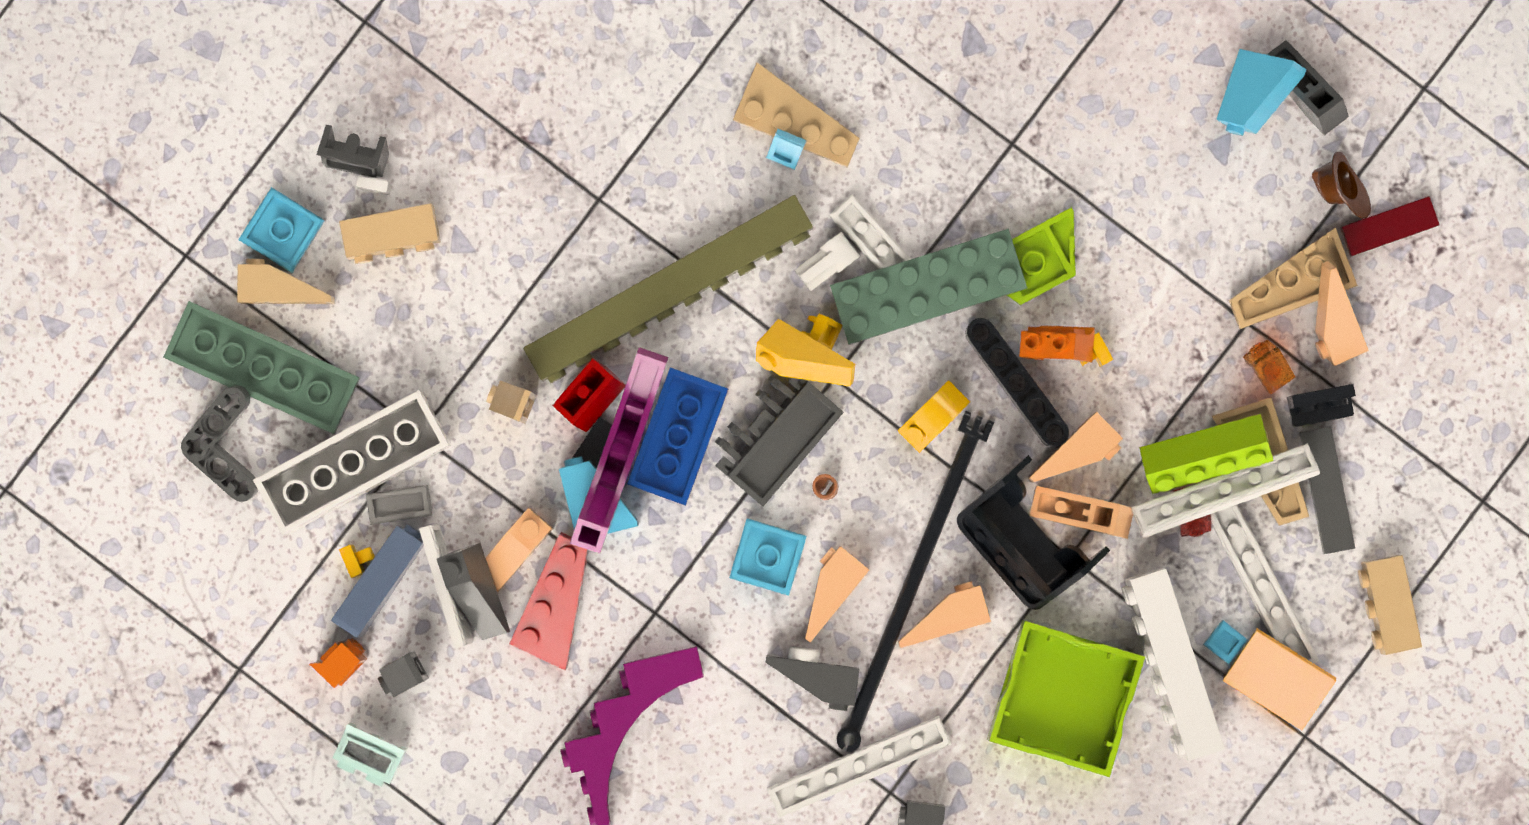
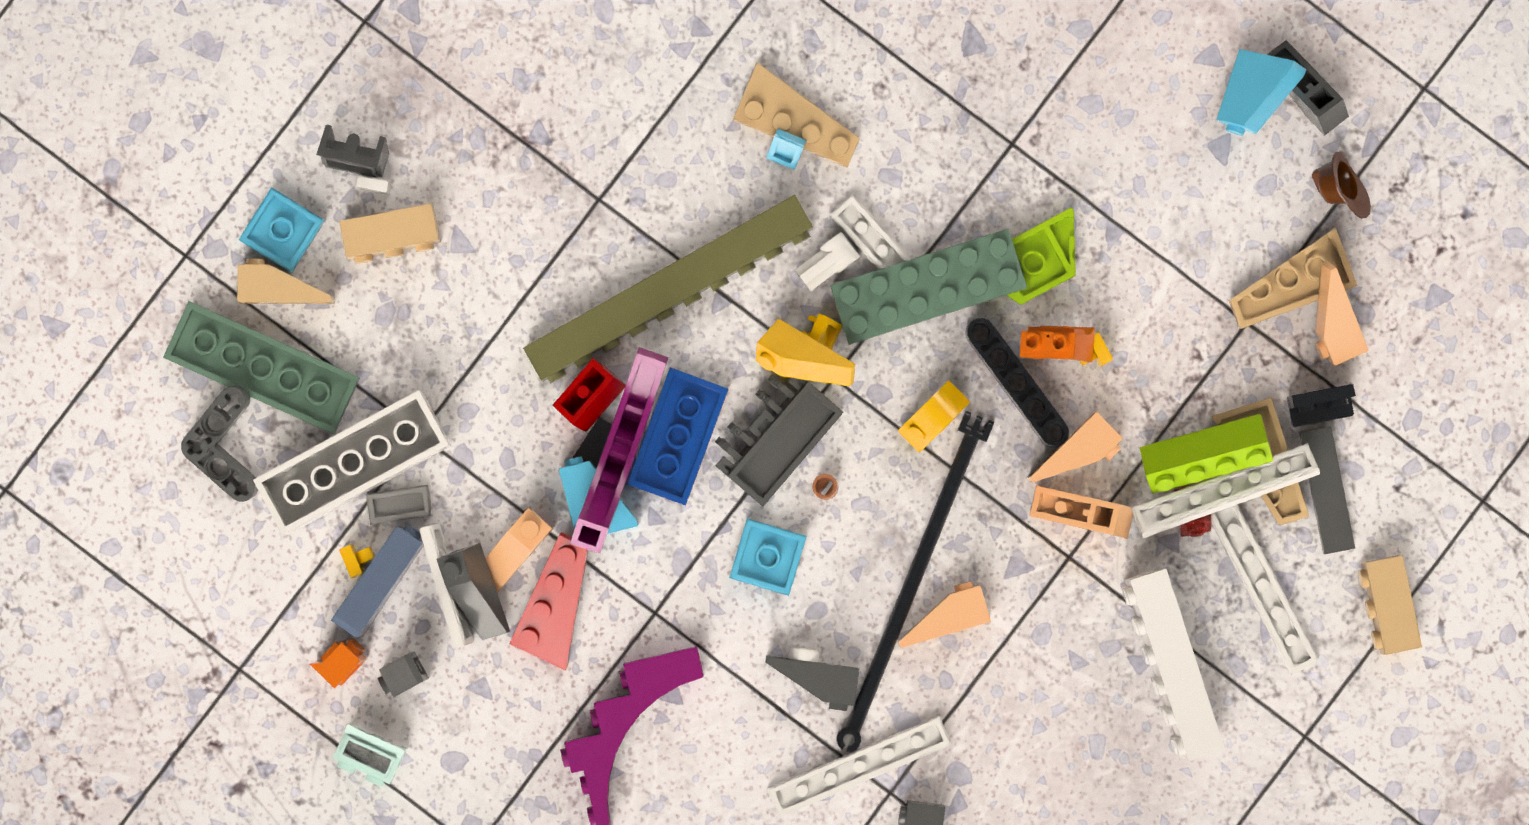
(511, 401): tan slope -> none
(835, 583): light nougat slope -> none
(1018, 546): black windscreen -> none
(1065, 698): lime tile -> none
(1225, 642): medium azure tile -> none
(1269, 366): clear orange bracket -> none
(1279, 679): tile -> none
(1389, 226): dark red tile -> none

